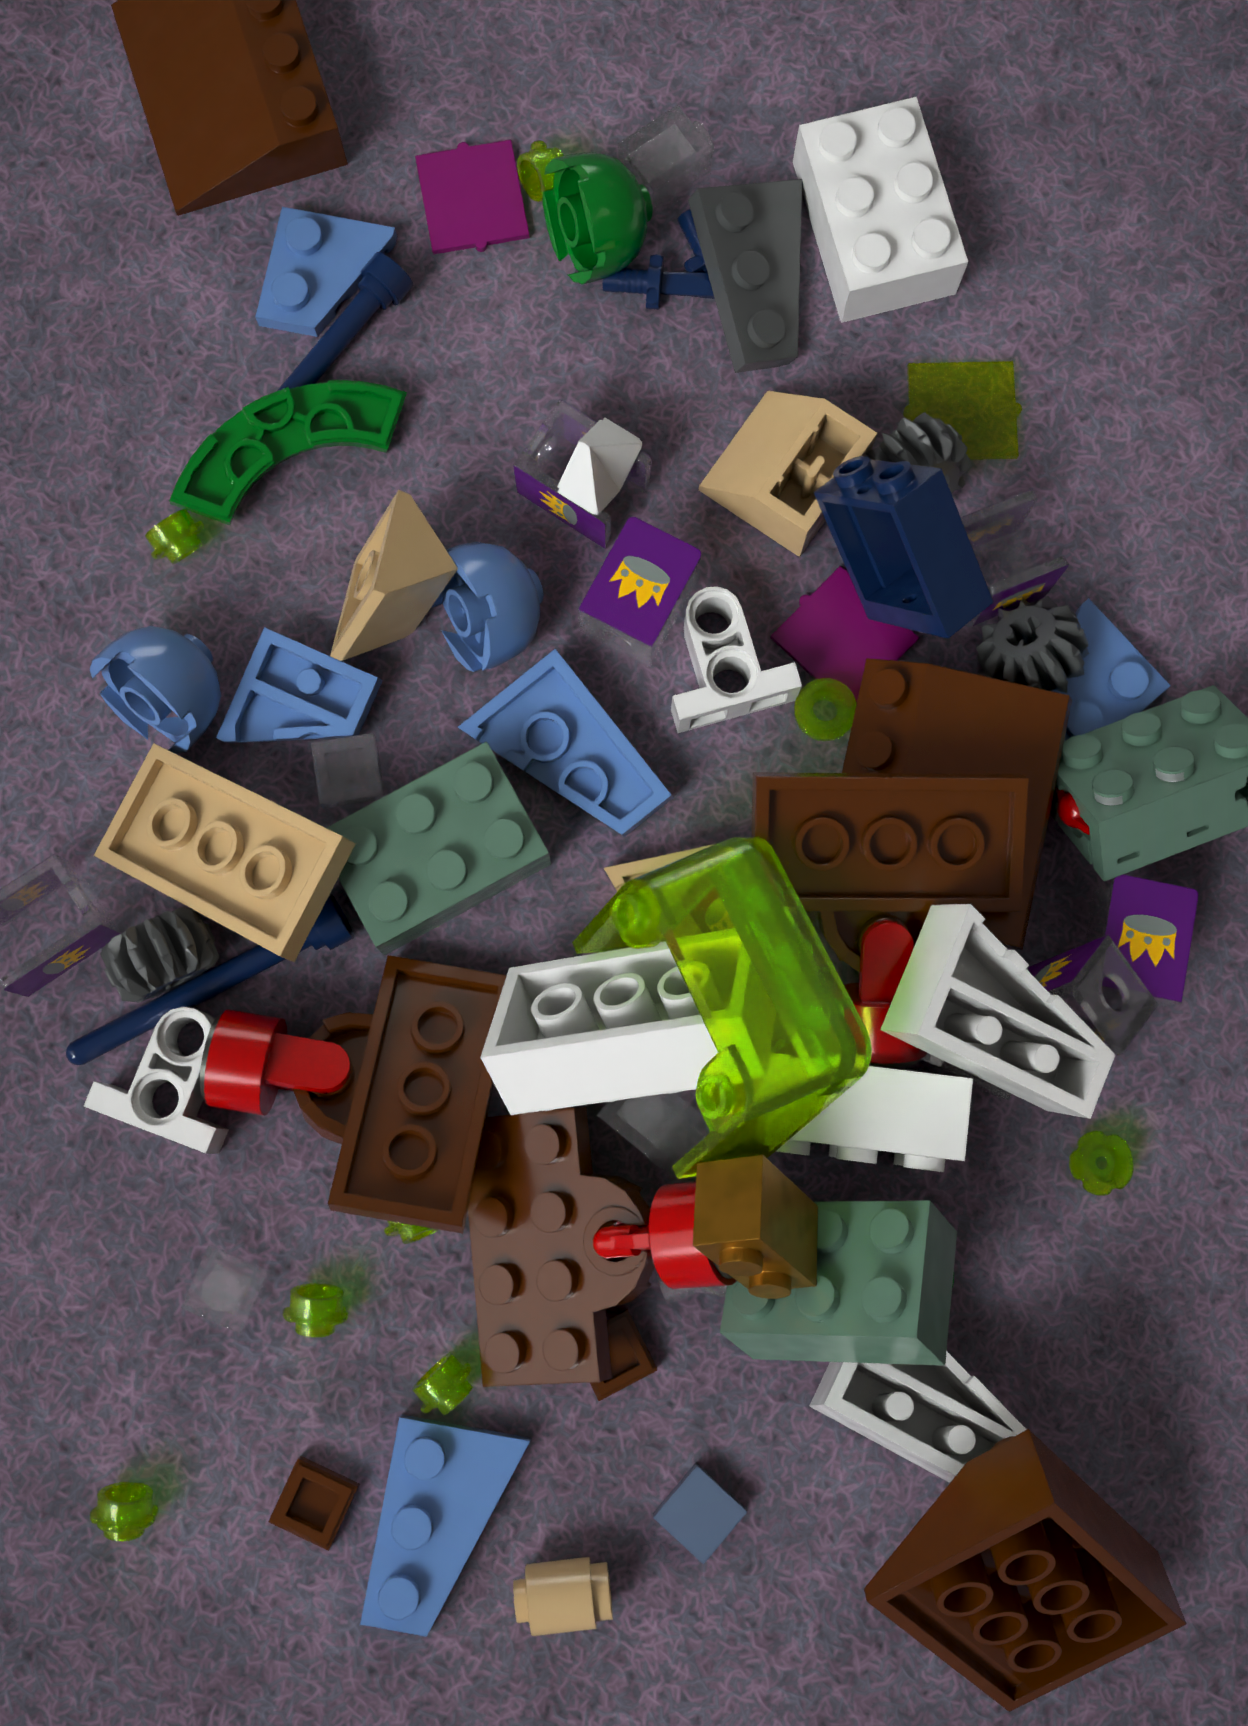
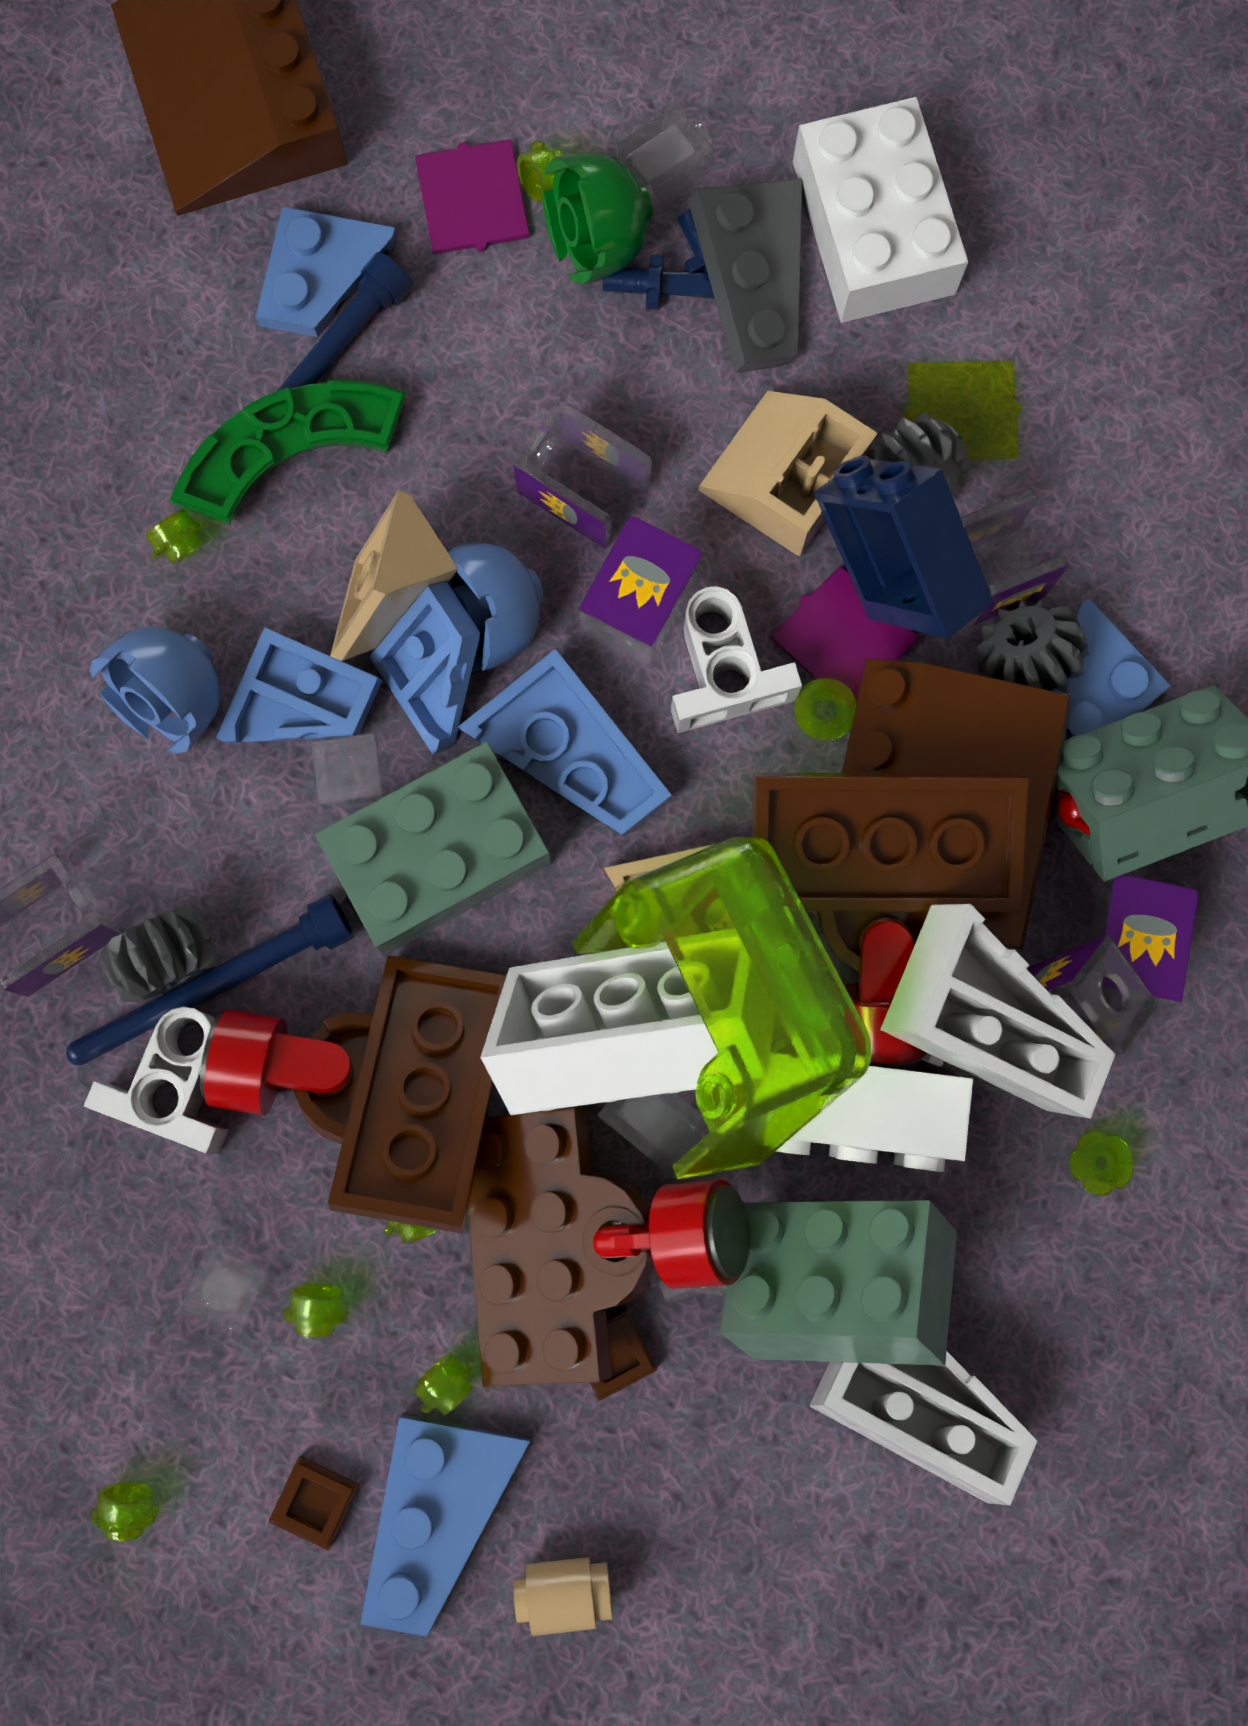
(225, 851): tan plate -> none
(430, 663): none -> medium blue wing
(599, 466): white slope -> none
(699, 1513): sand blue tile -> none
(756, 1225): pearl gold brick -> none
(1025, 1576): reddish brown slope -> none

